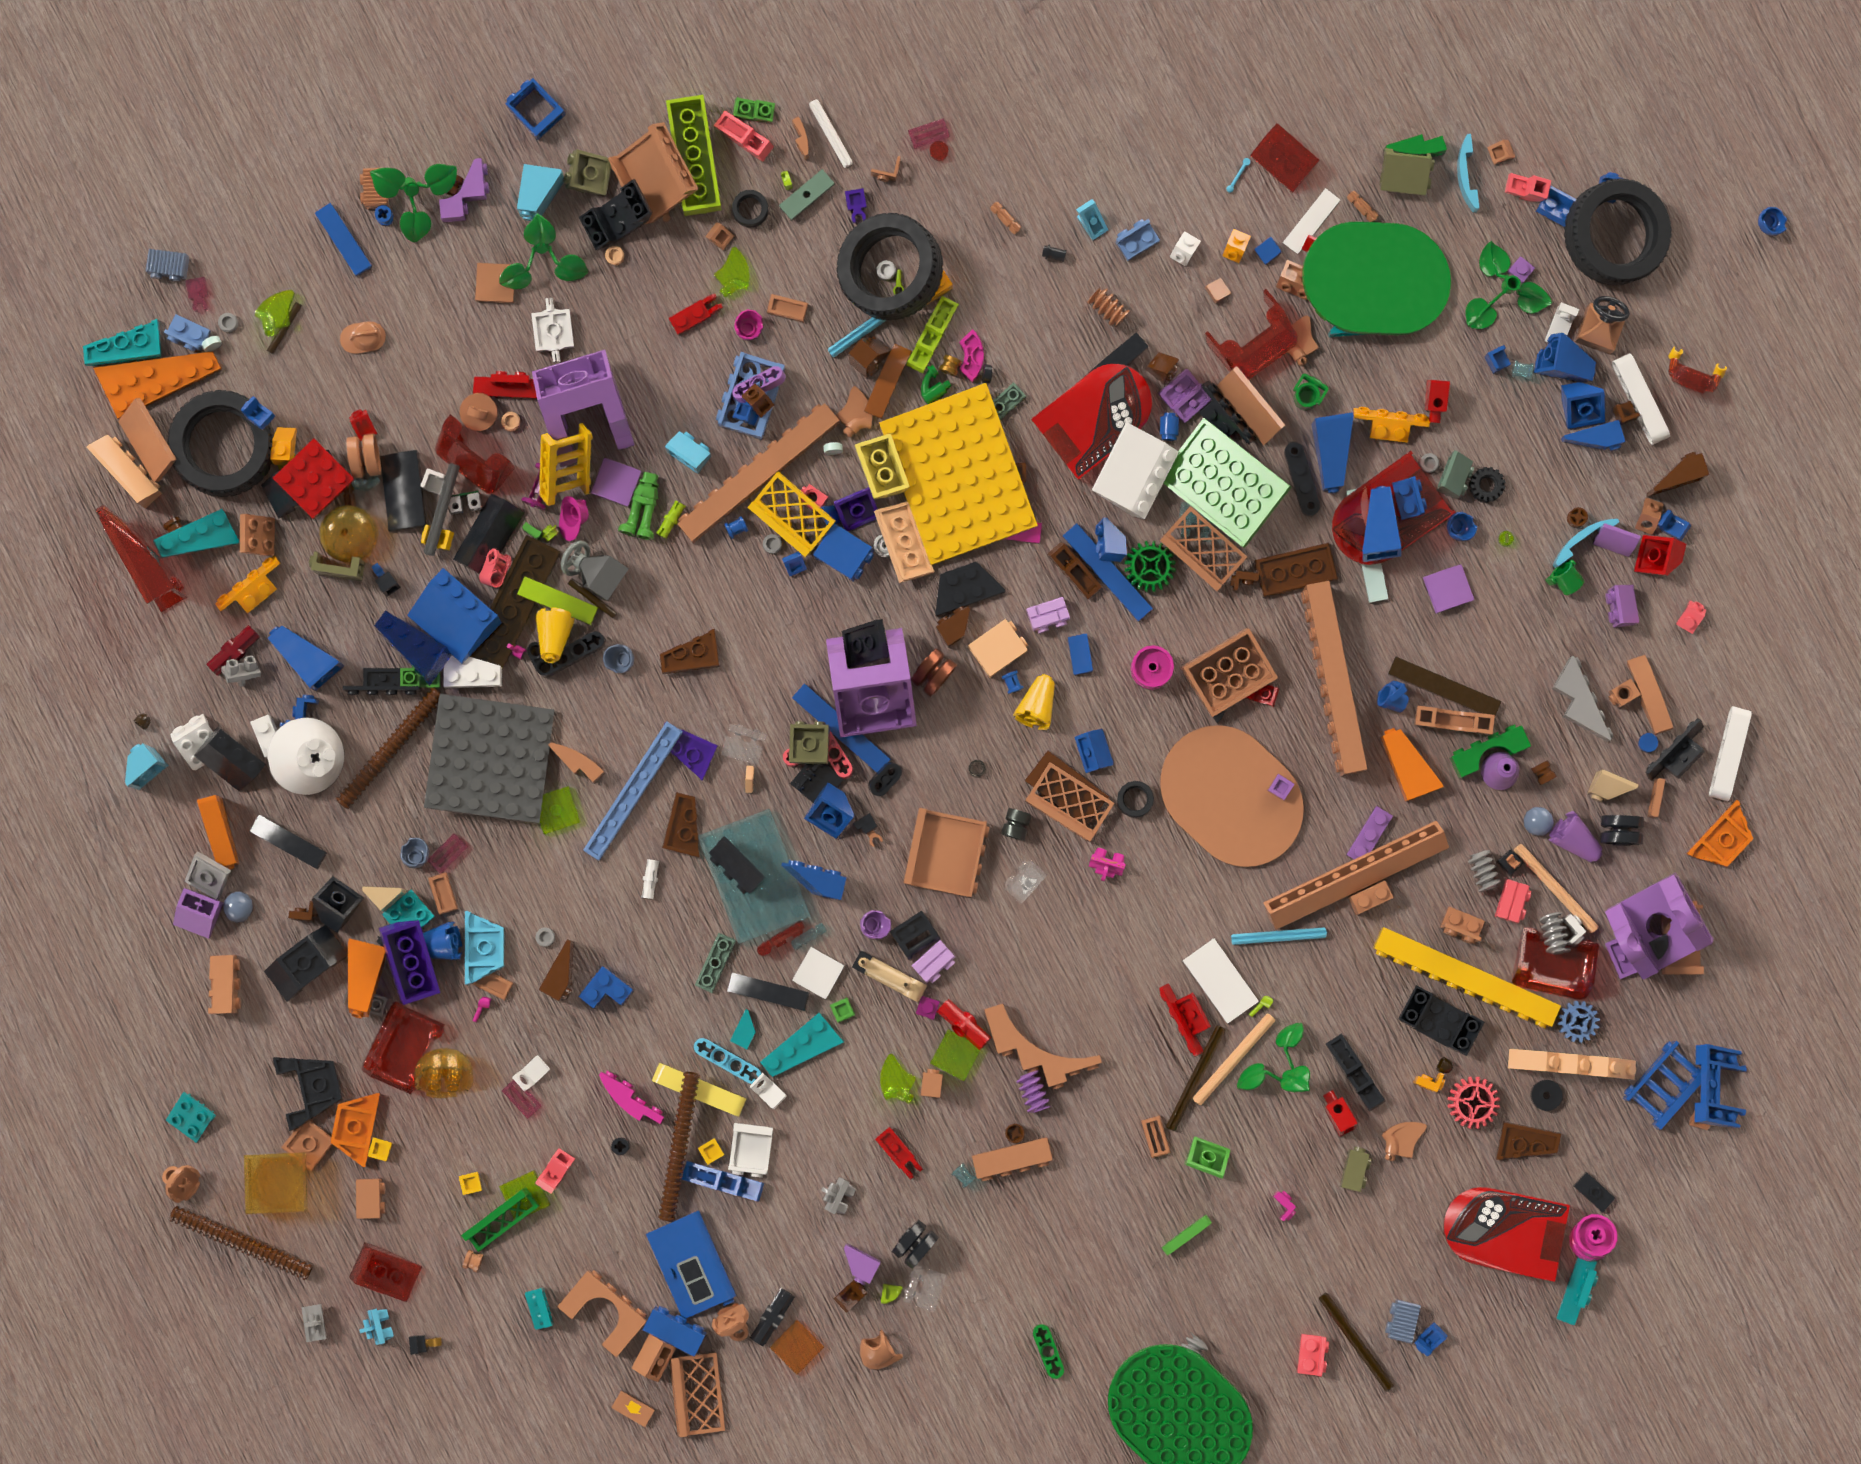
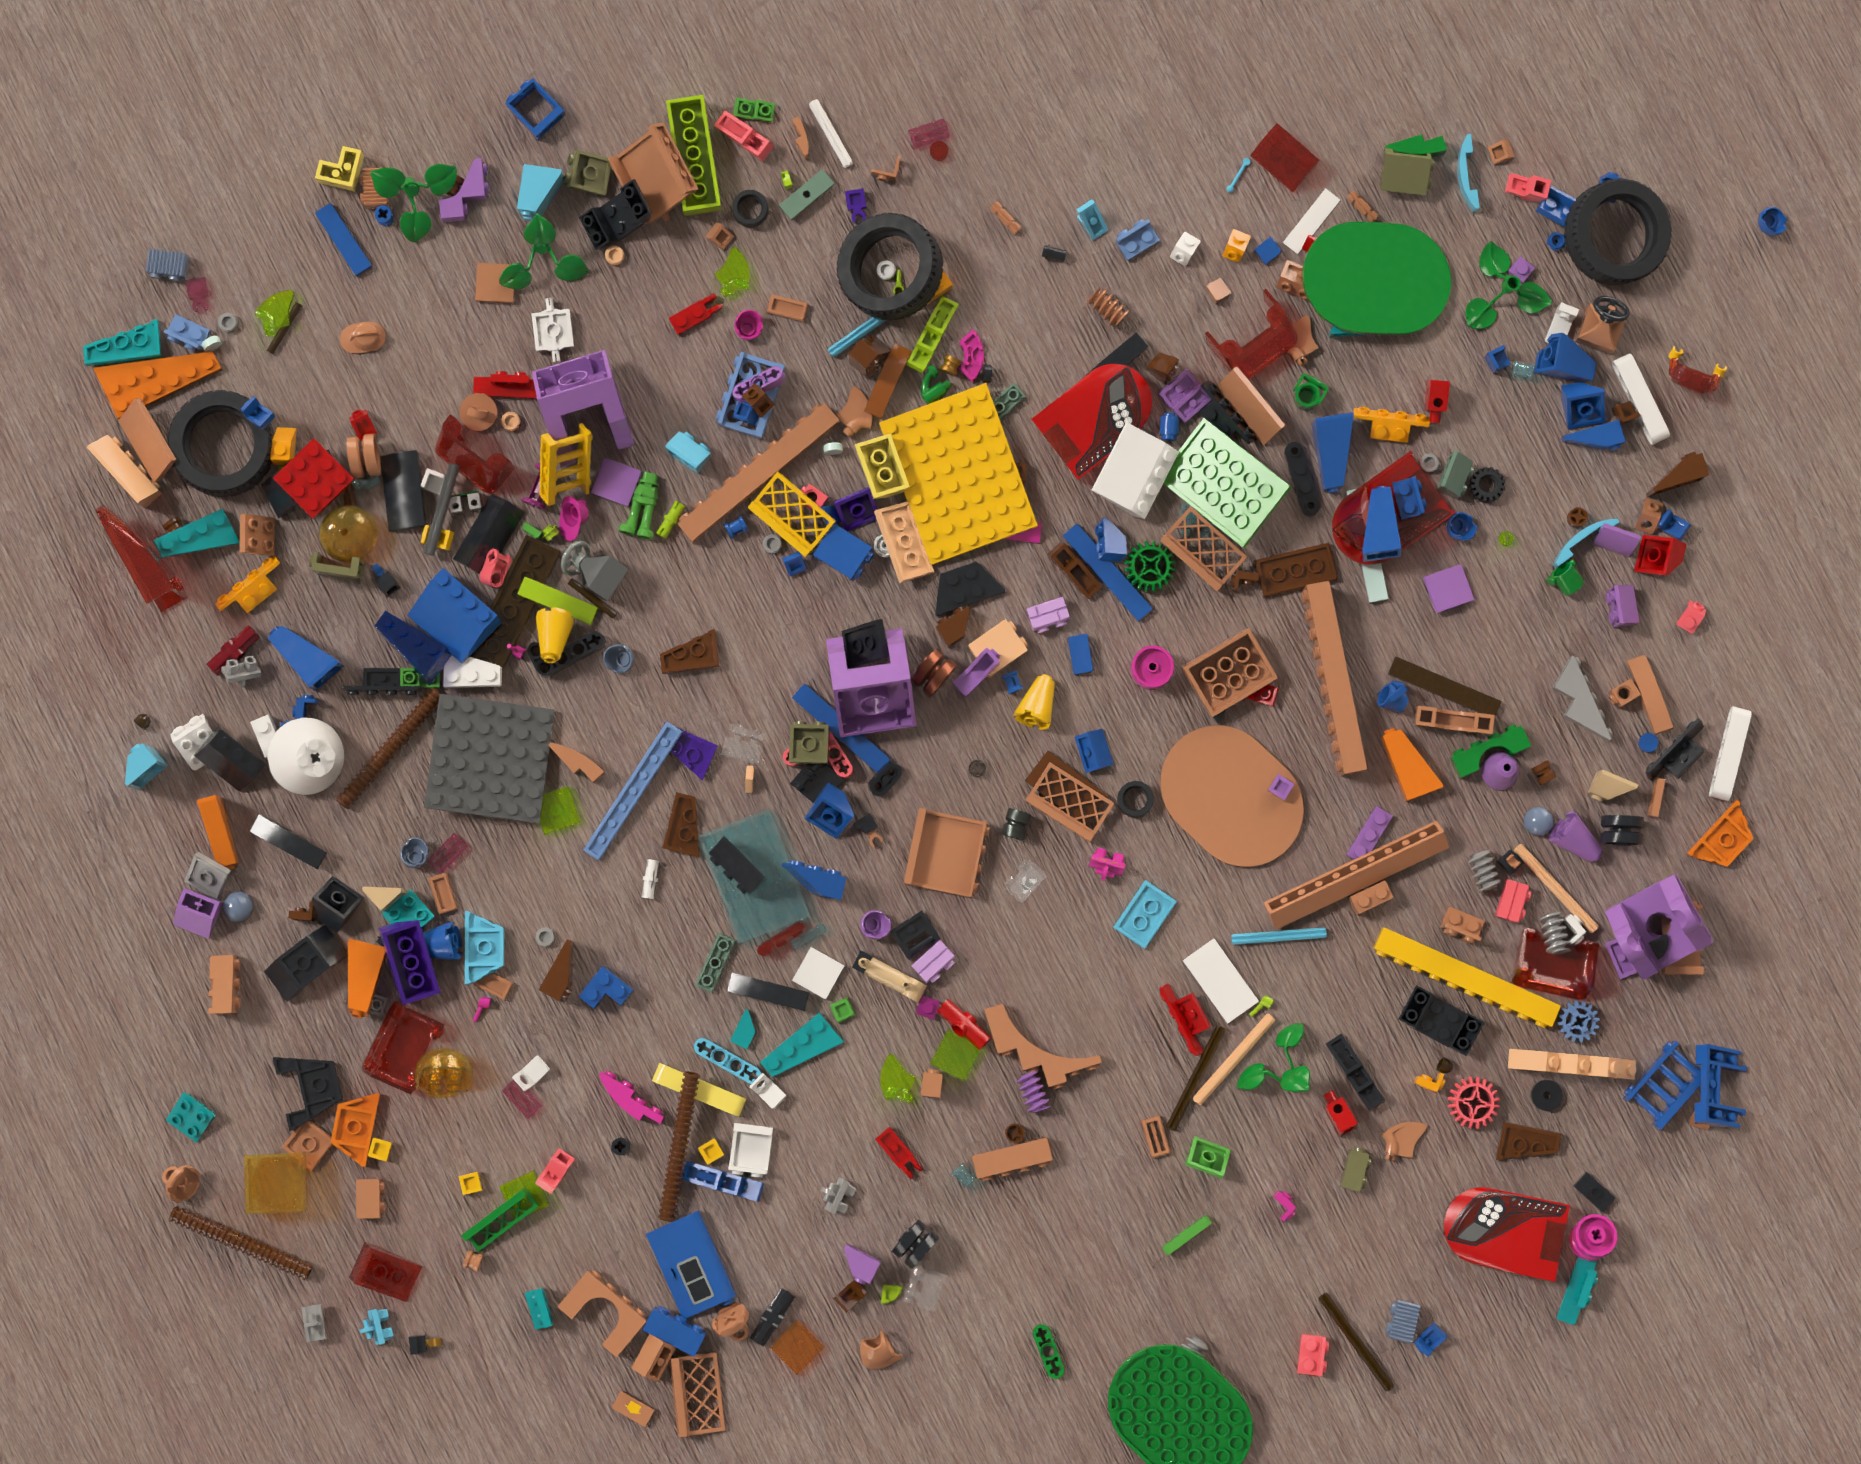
(345, 173): none -> light yellow brick
(977, 671): none -> medium lavender arch
(1145, 914): none -> medium azure tile
(1551, 241): none -> blue plate

